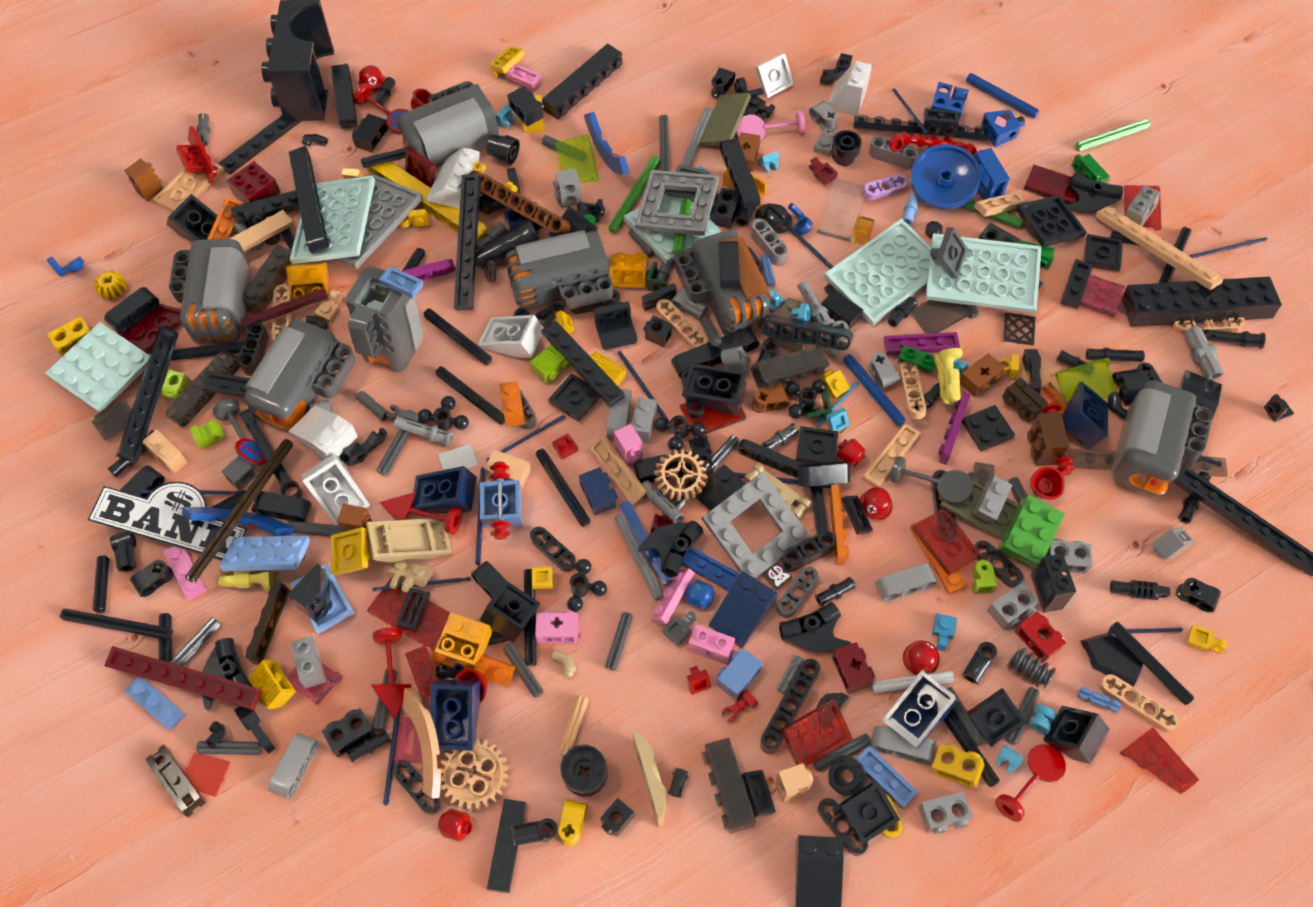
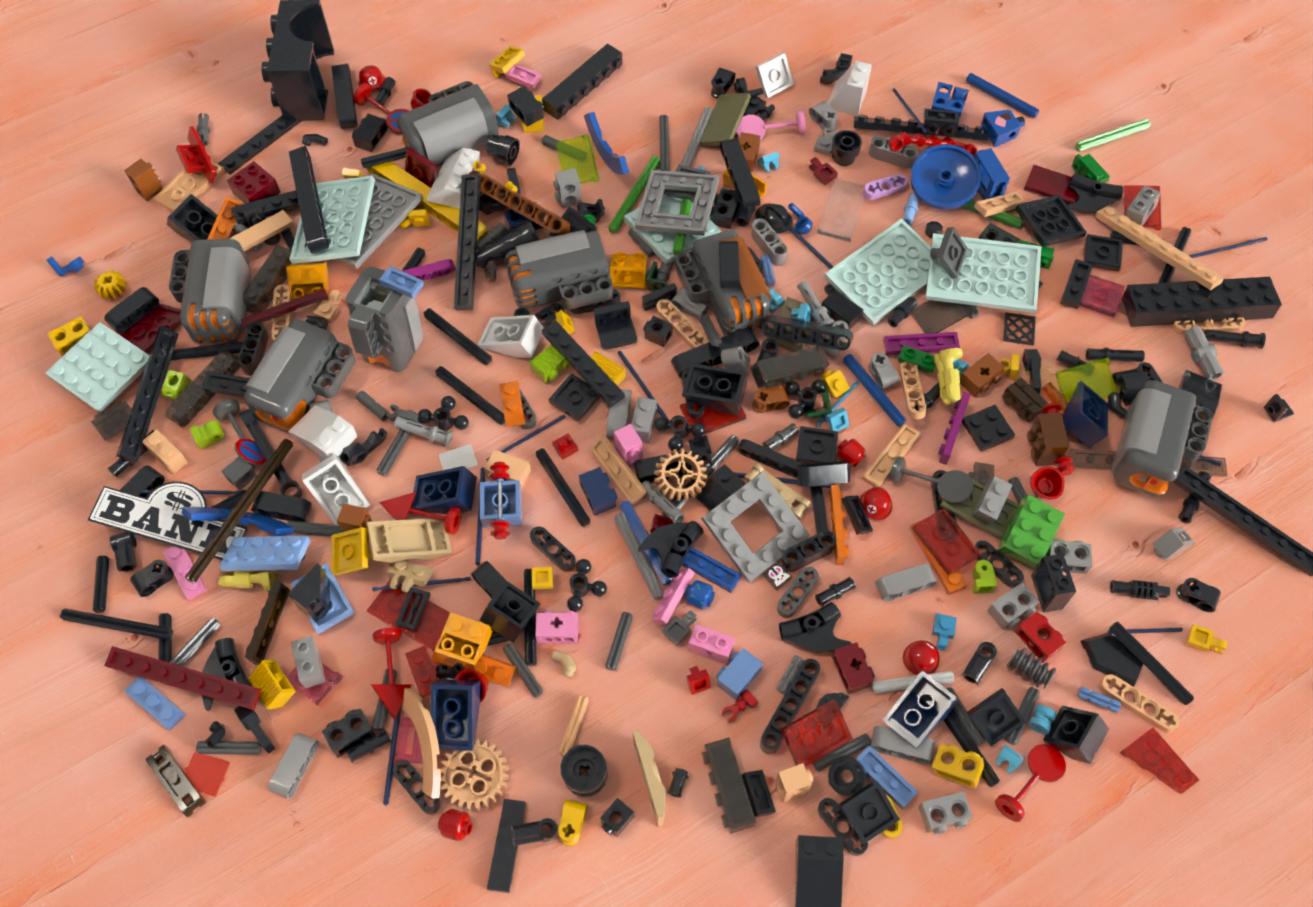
(743, 609): dark blue slope -> none
(862, 230): clear yellow panel -> none

